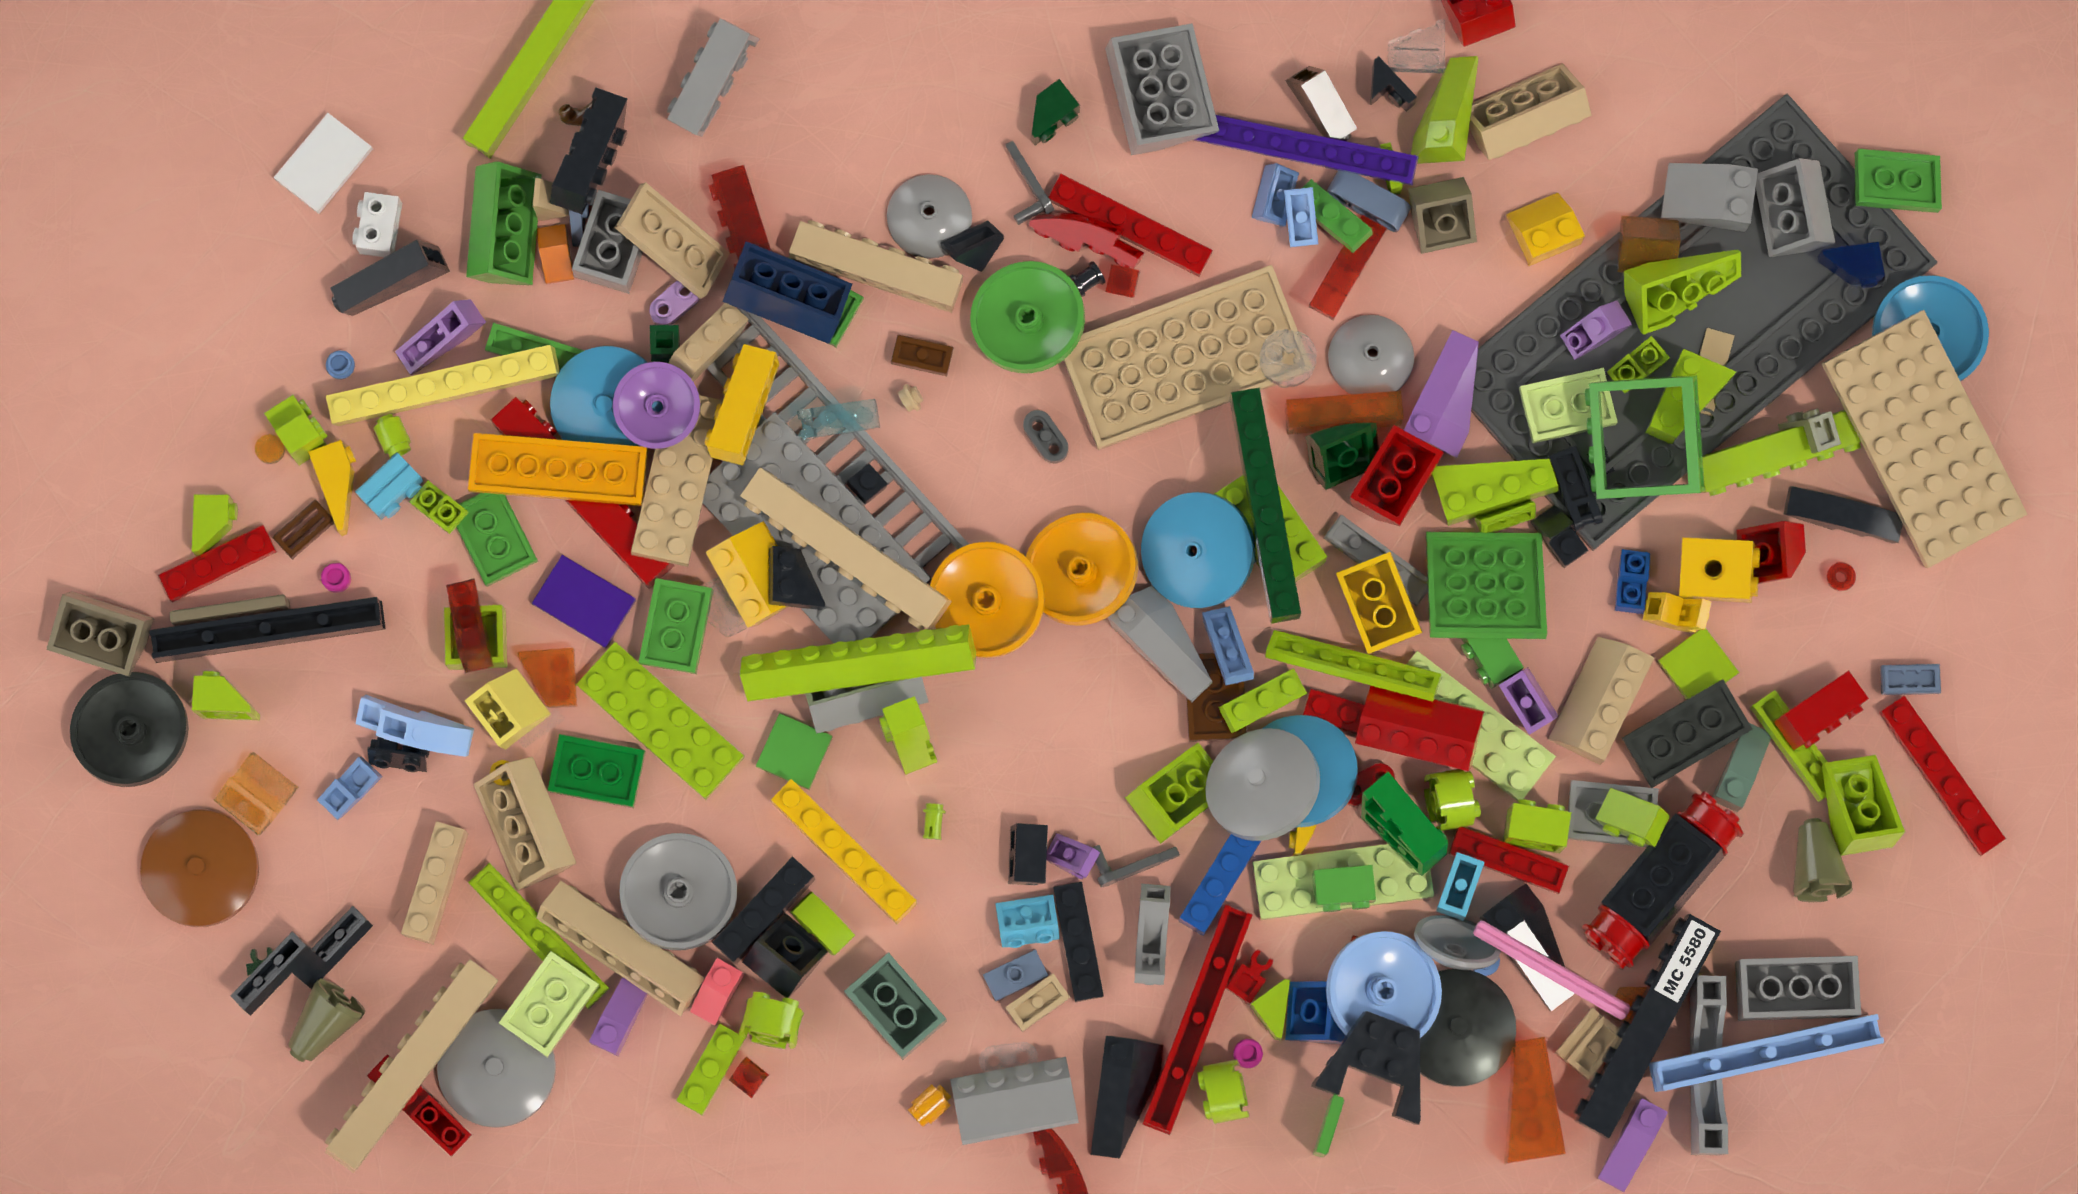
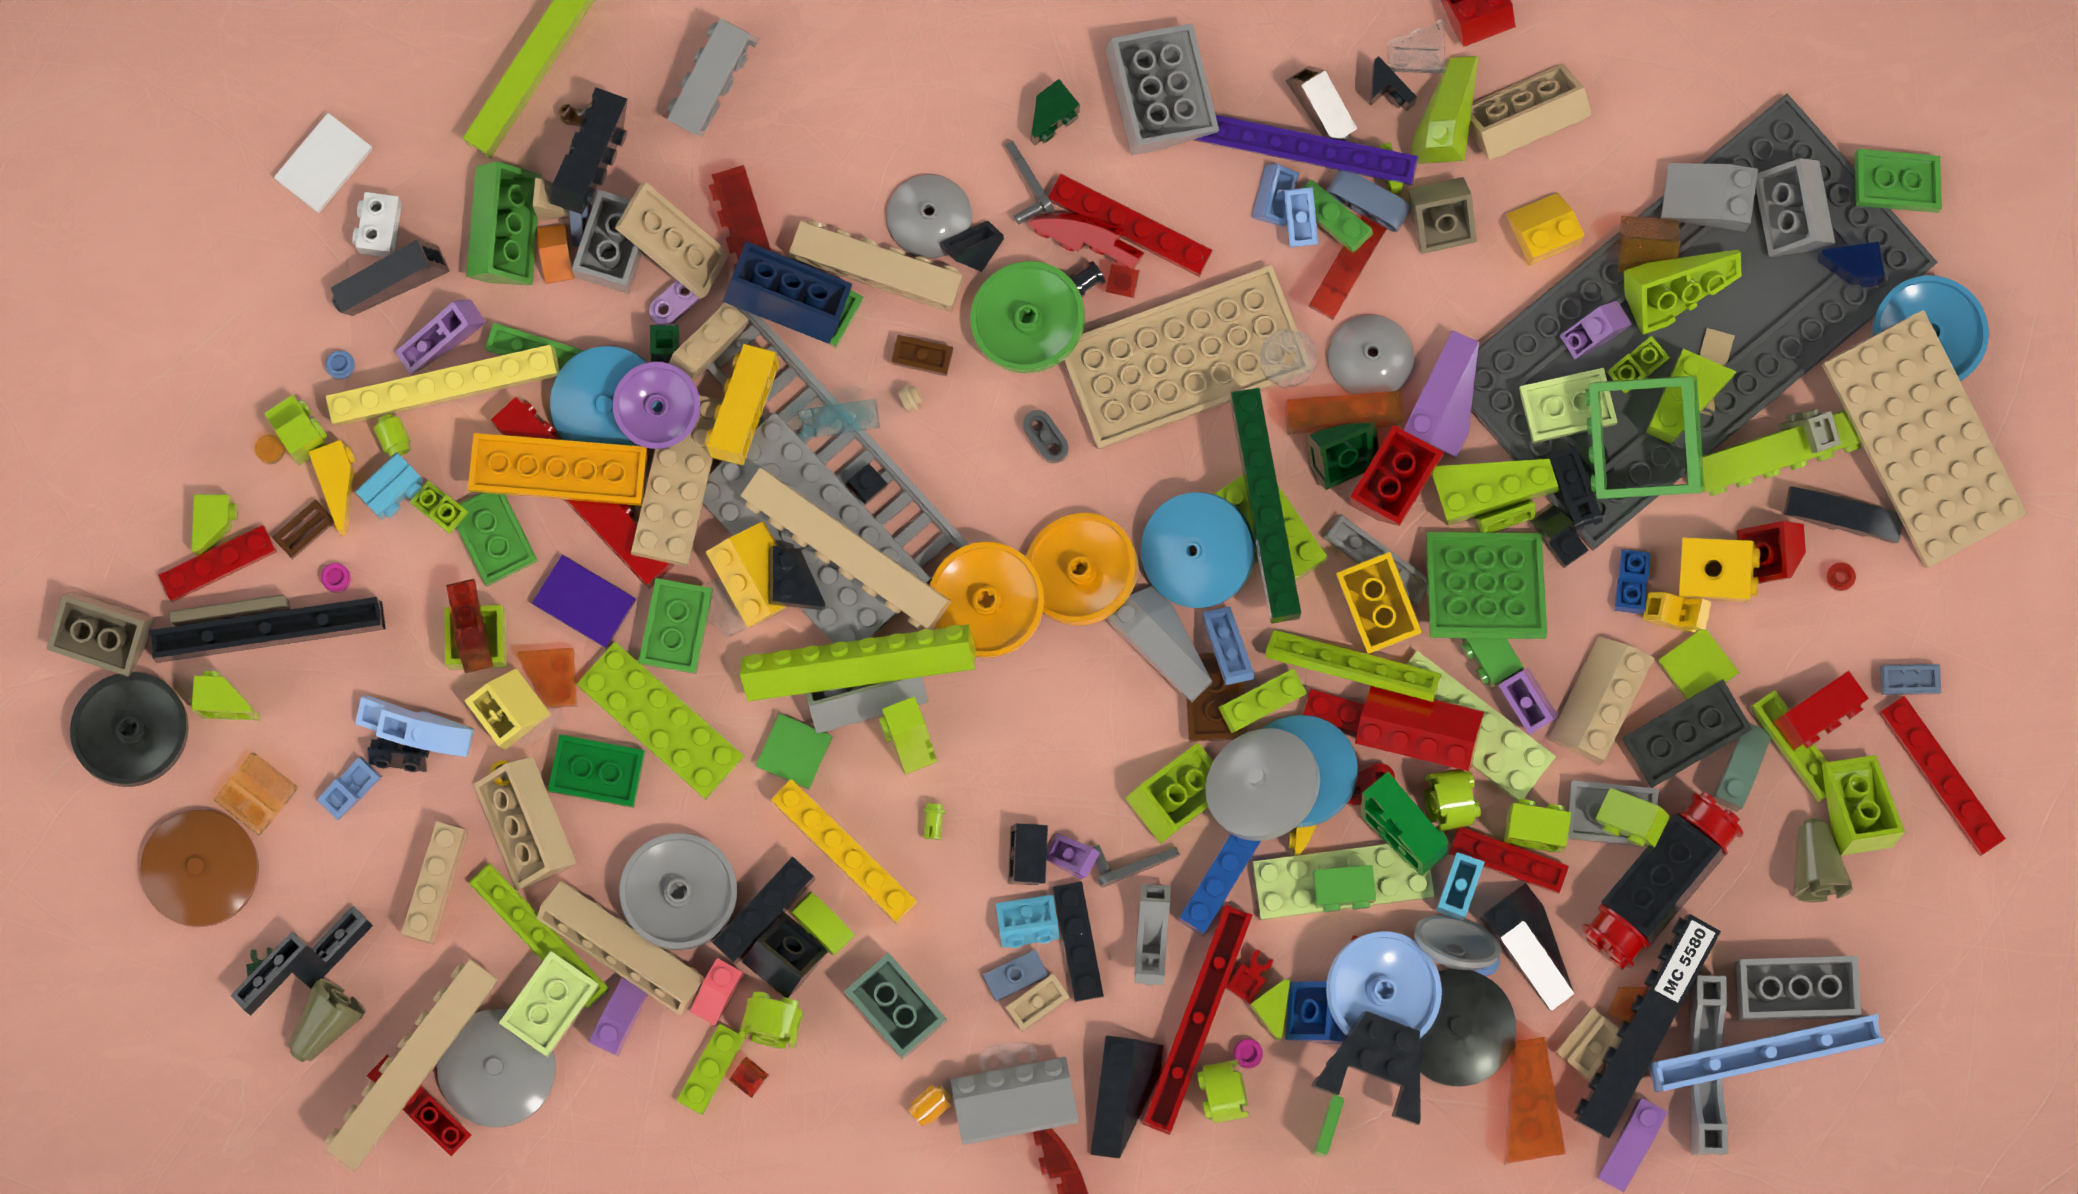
(1551, 970): bright pink axle -> none

